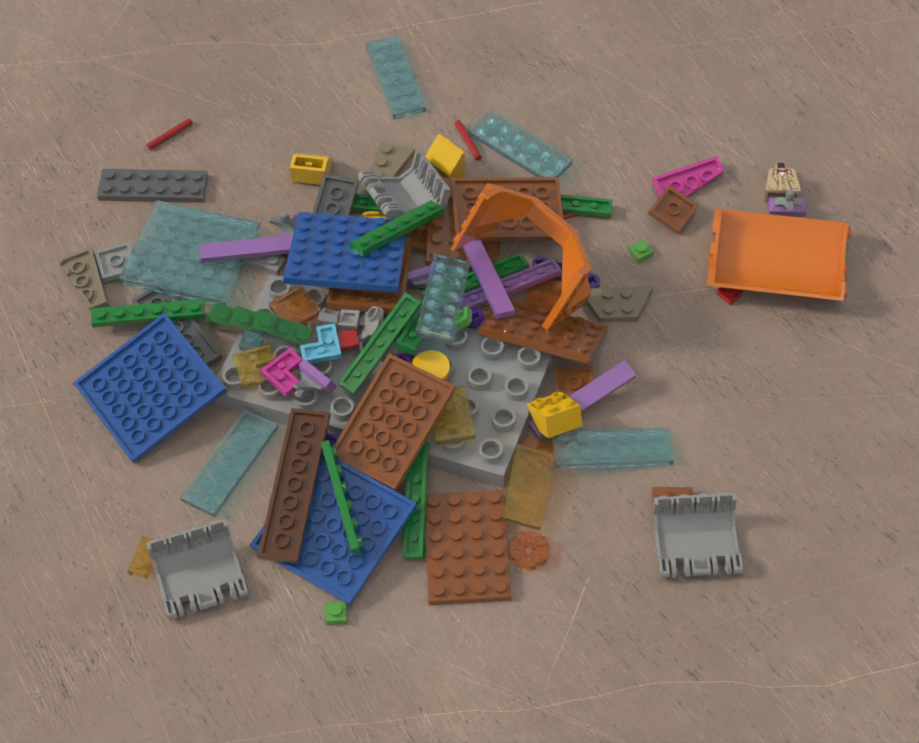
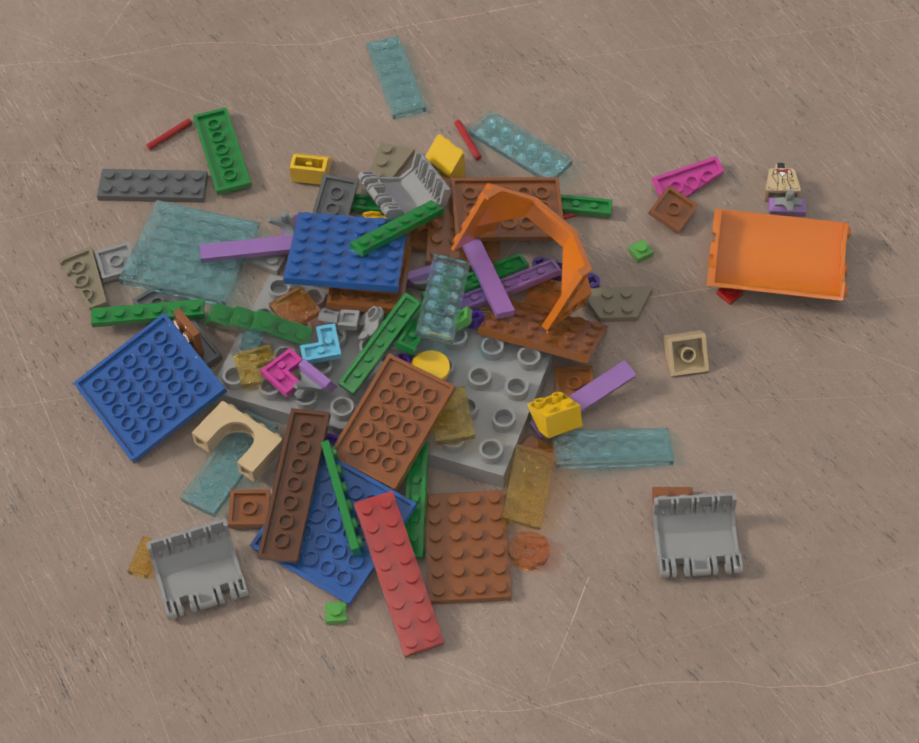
(189, 331): none -> dark orange plate
(222, 151): none -> green plate
(227, 420): none -> tan arch
(248, 508): none -> dark orange plate
(348, 340): red tile -> none
(398, 574): none -> red plate
(686, 352): none -> tan slope

